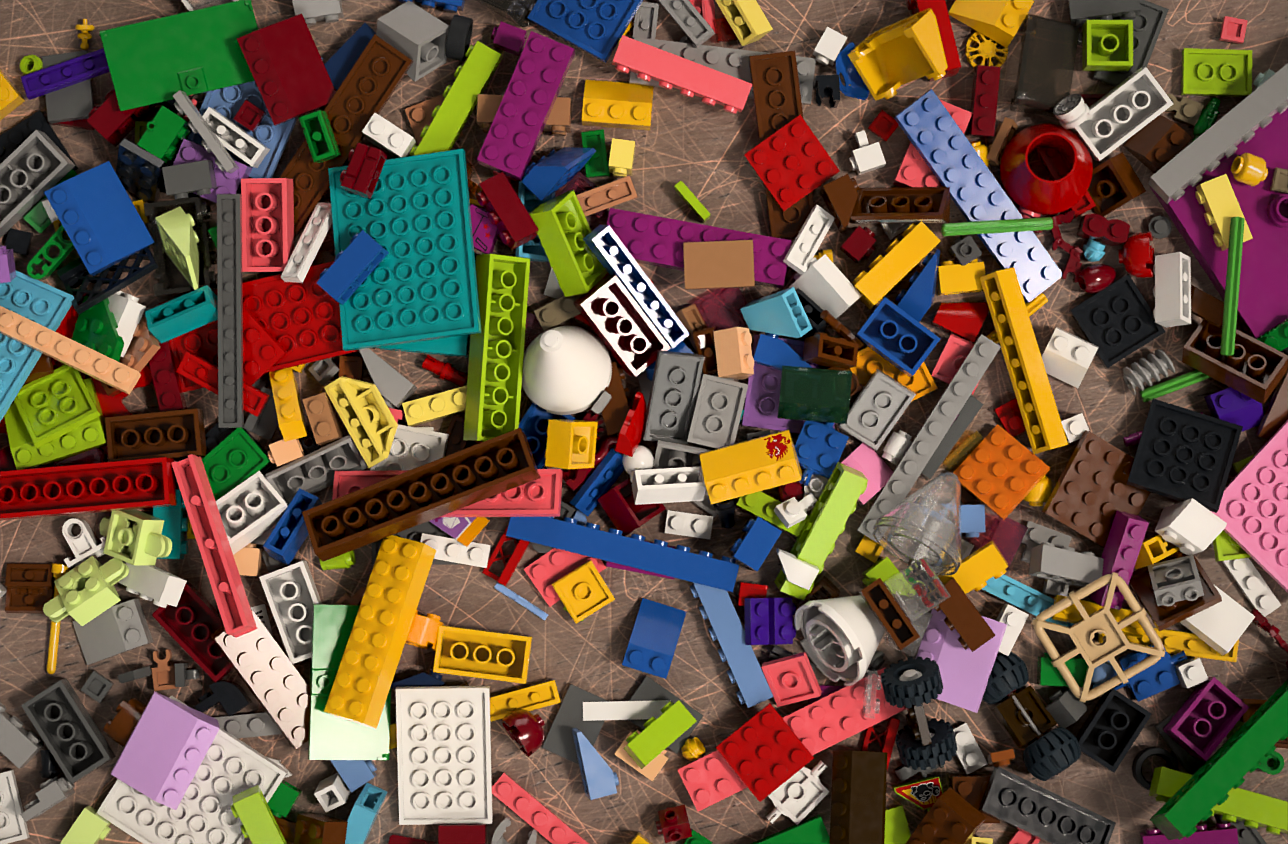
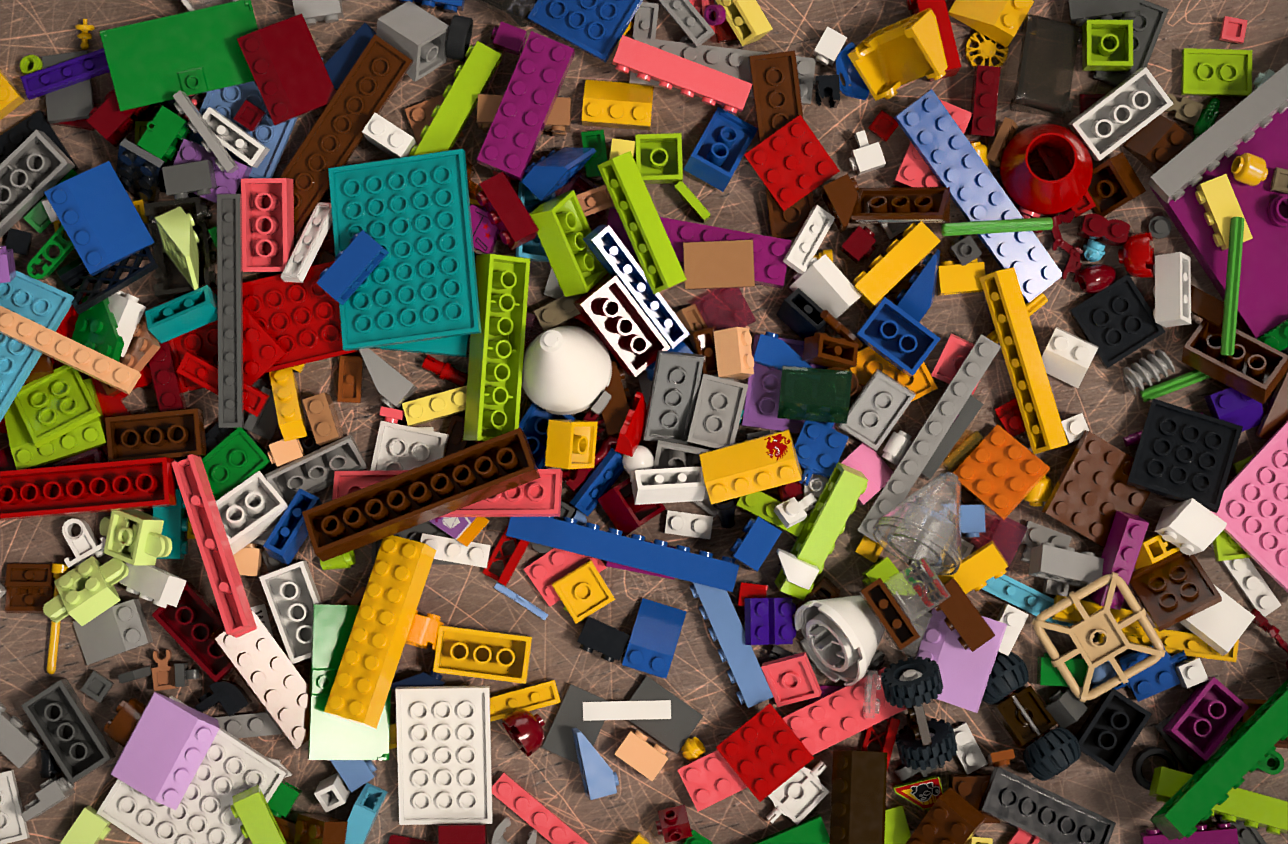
(319, 136): green brick -> none
(323, 370): light grey plate -> none
(363, 170): dark red brick -> none
(364, 417): light yellow wedge -> none
(603, 639): none -> black brick
(641, 222): none -> lime brick
(659, 157): none -> lime brick
(659, 733): lime brick -> none
(709, 14): none -> magenta axle
(720, 149): none -> blue slope
(777, 314): medium azure slope -> none
(961, 318): red slope -> none
(1071, 111): white wheel -> none
(1175, 580): light grey plate -> none

